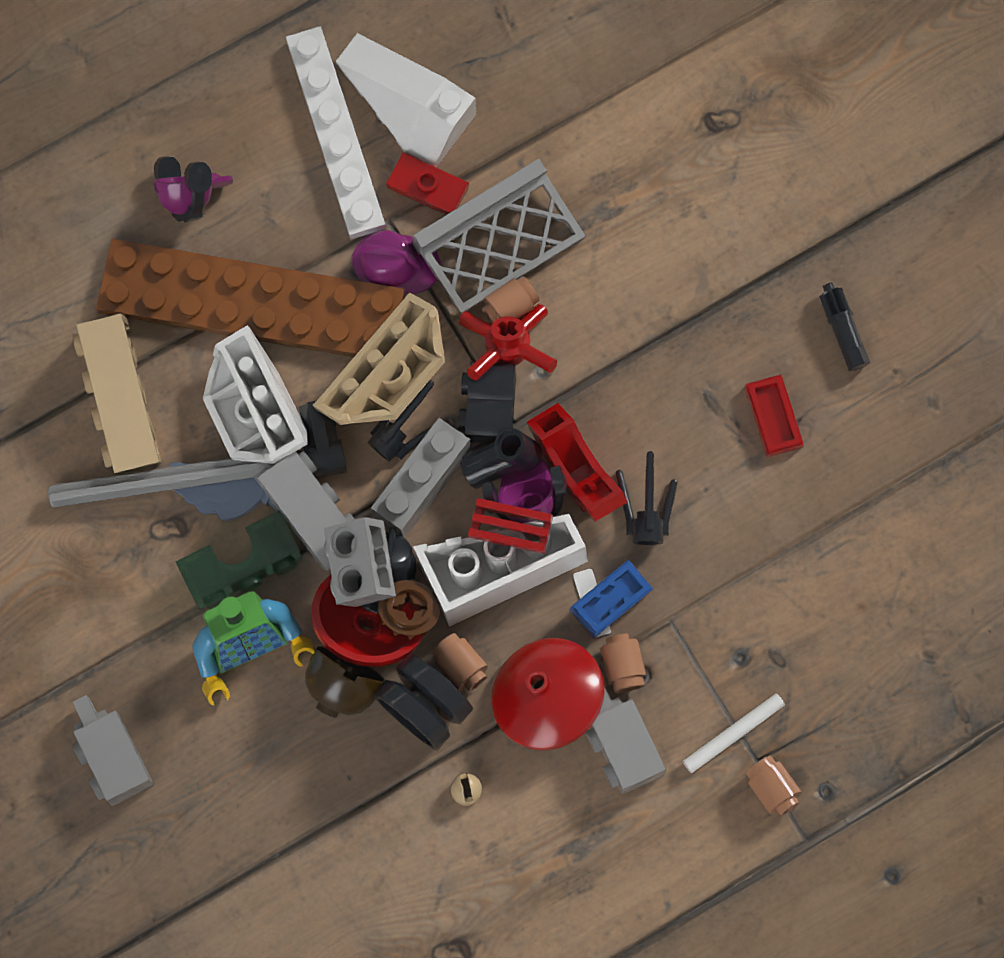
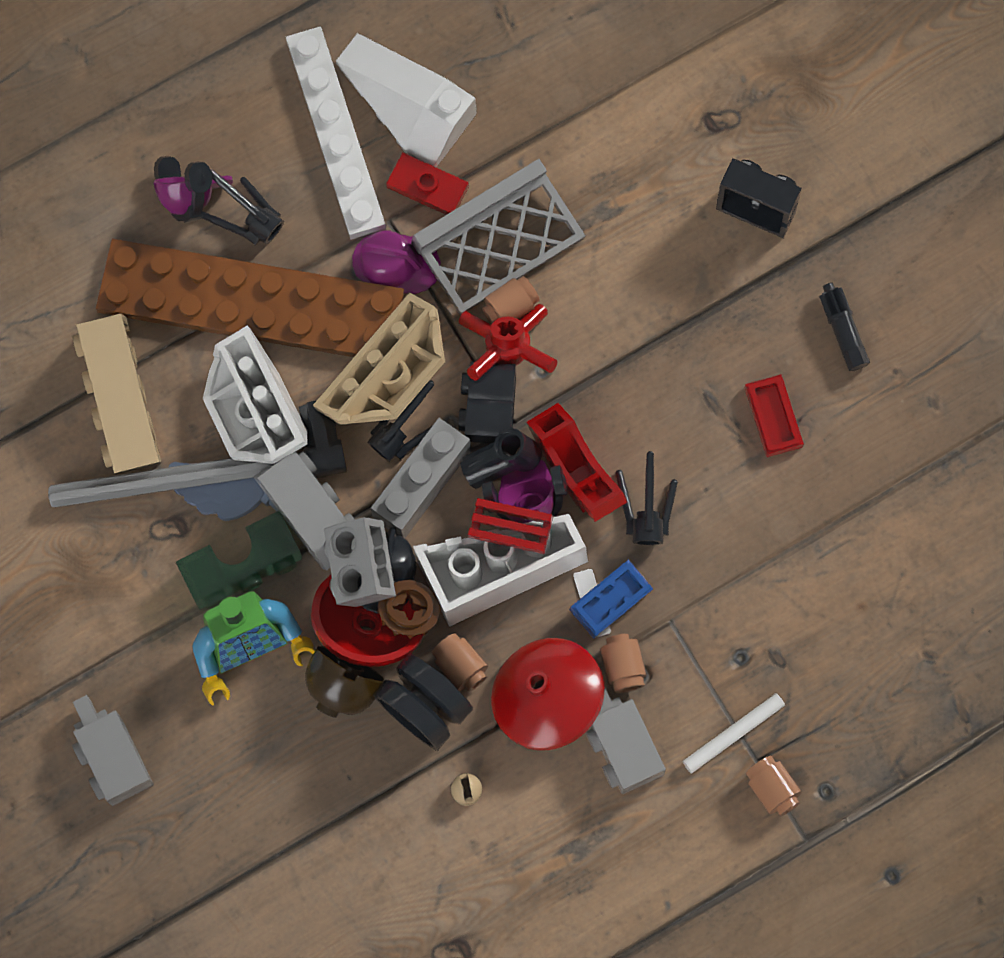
(262, 220): none -> black plant
(758, 197): none -> black piece

